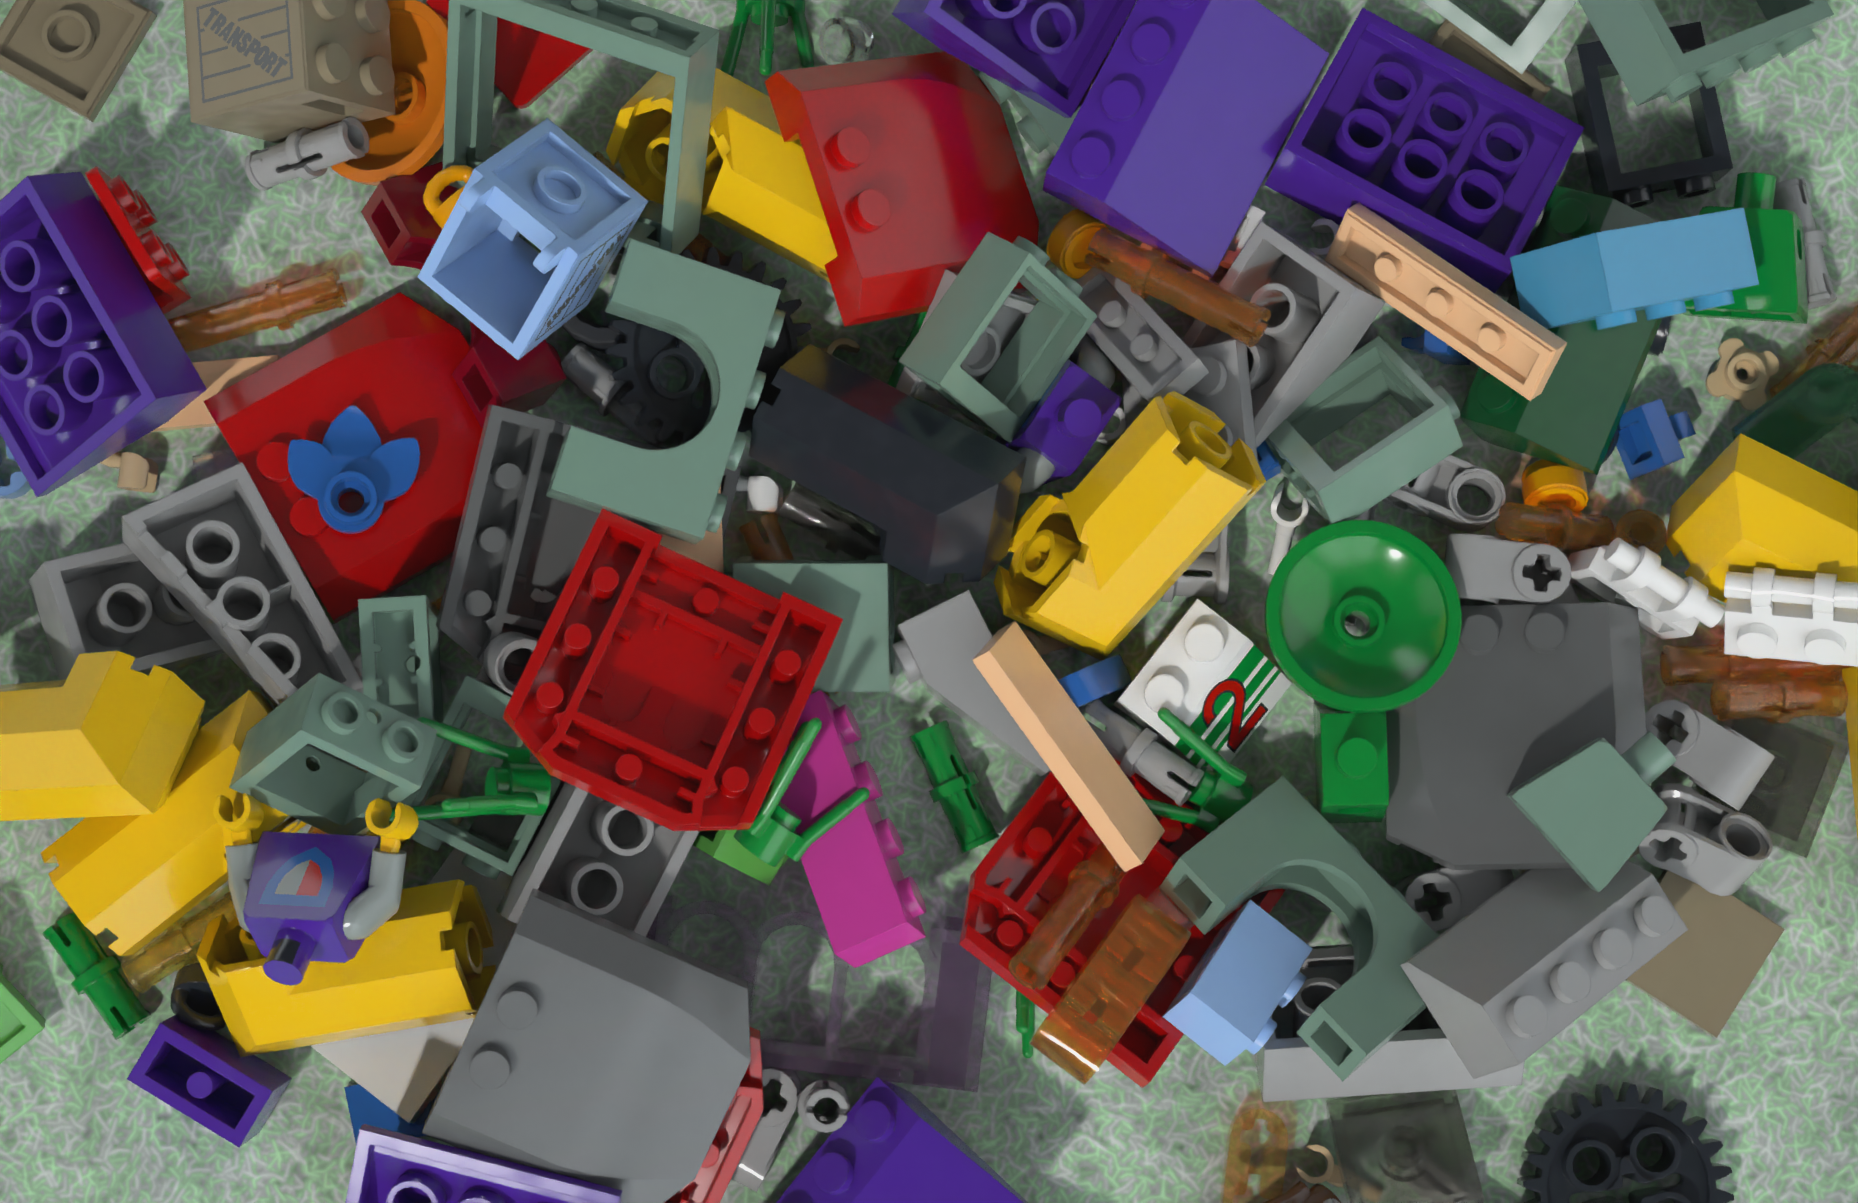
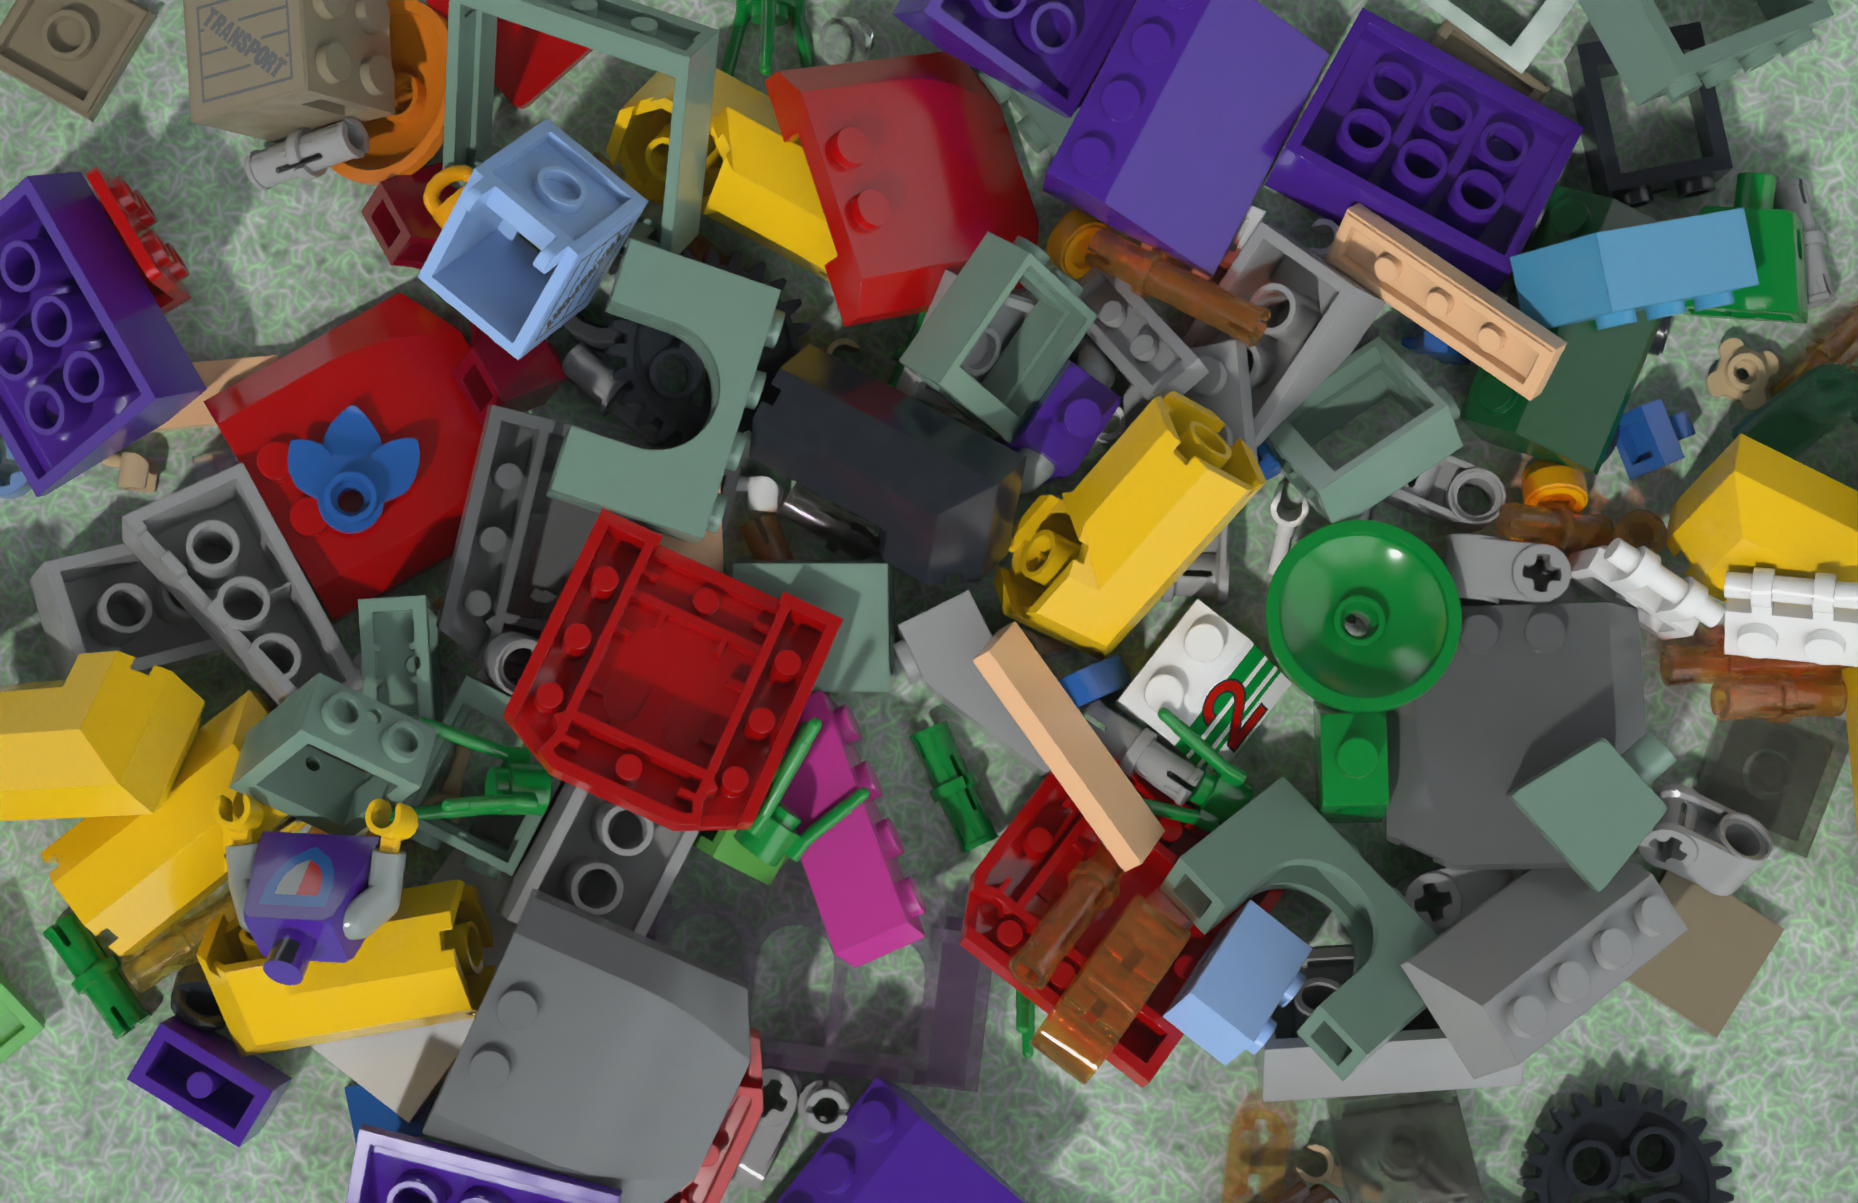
(275, 306): clear orange pin -> none
(1710, 754): light grey piece -> none

